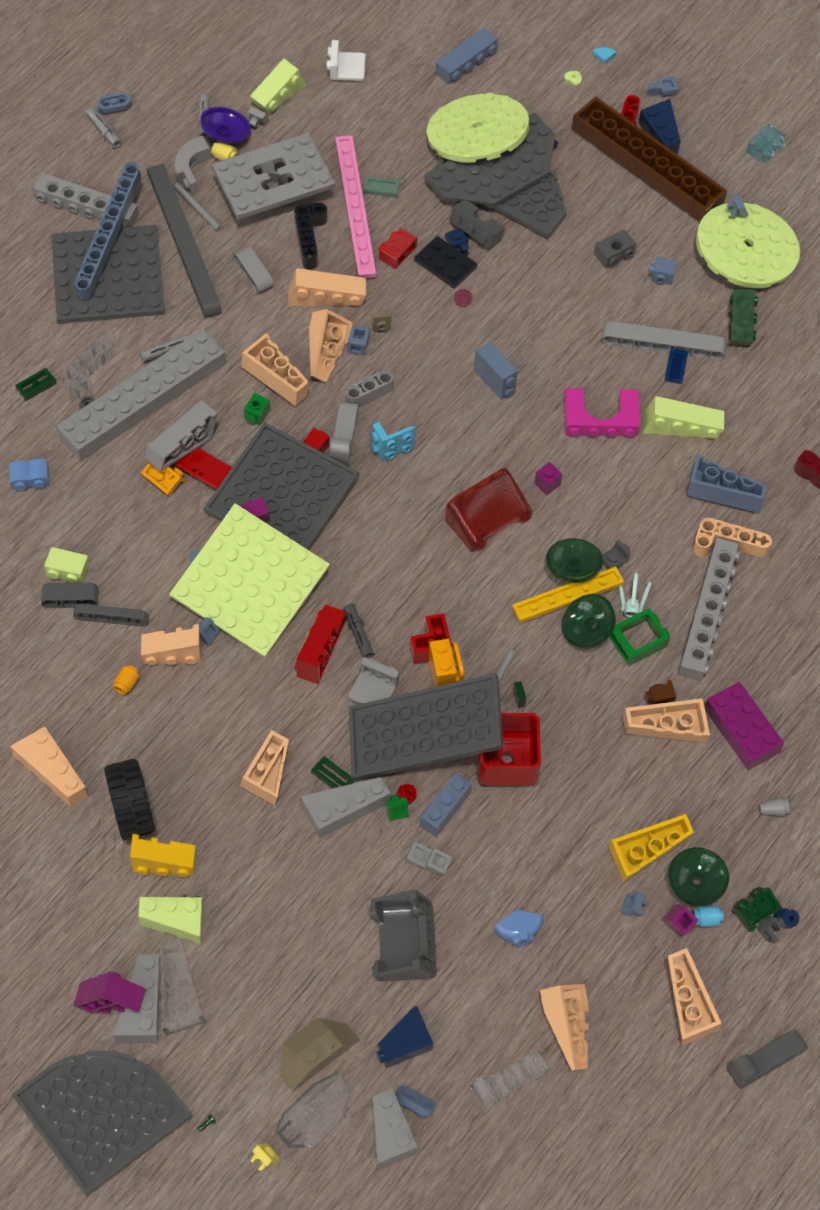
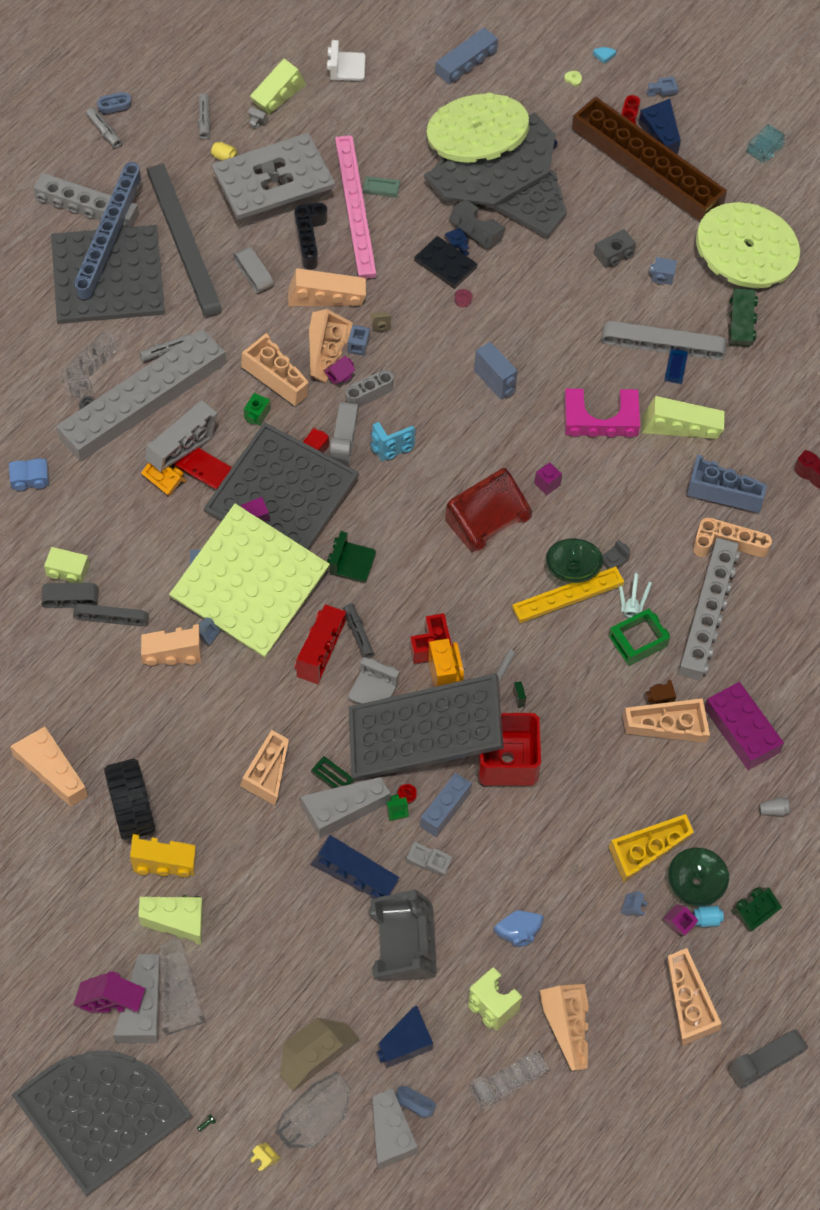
(37, 386): dark green tile -> none
(126, 679): light orange brick -> none
(187, 157): light grey arch -> none
(197, 206): light grey bar -> none
(225, 125): dark purple dish -> none
(340, 370): none -> magenta brick
(350, 559): none -> dark green bracket
(353, 868): none -> dark blue wedge
(397, 247): red brick -> none
(491, 1005): none -> yellowish green piece
(583, 615): clear green dish -> none
(738, 207): sand blue tile -> none
(782, 917): leg -> none

